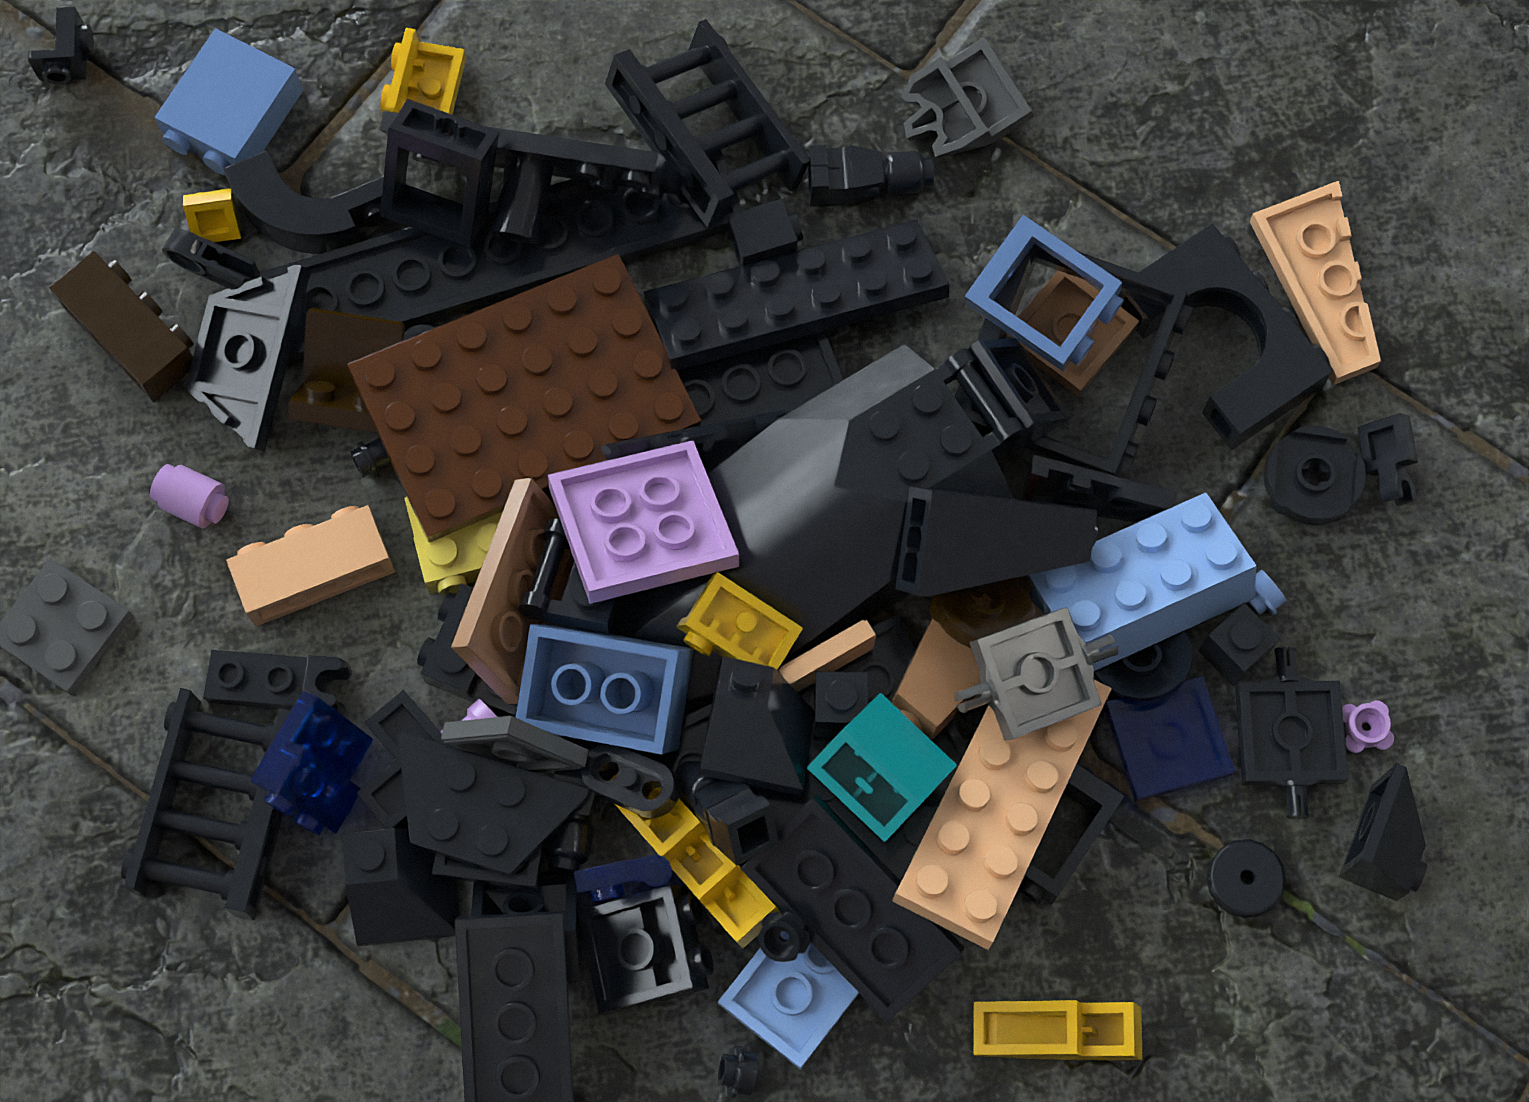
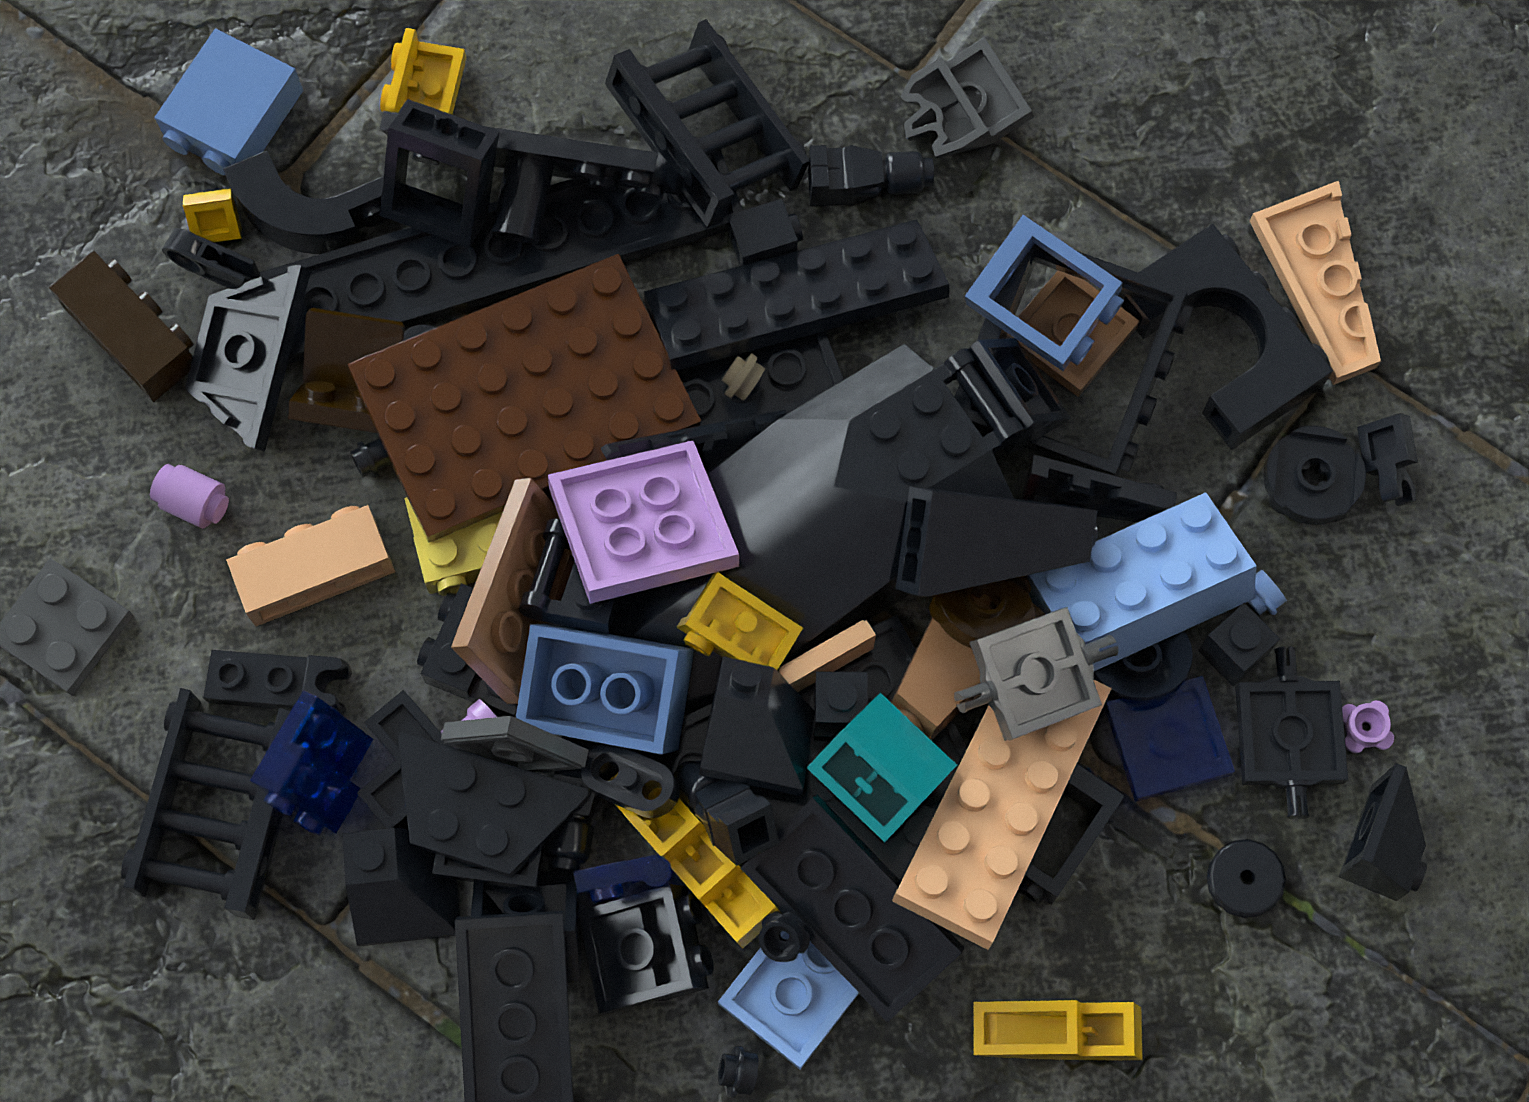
(69, 57): black bracket -> none
(742, 376): none -> dark tan plate

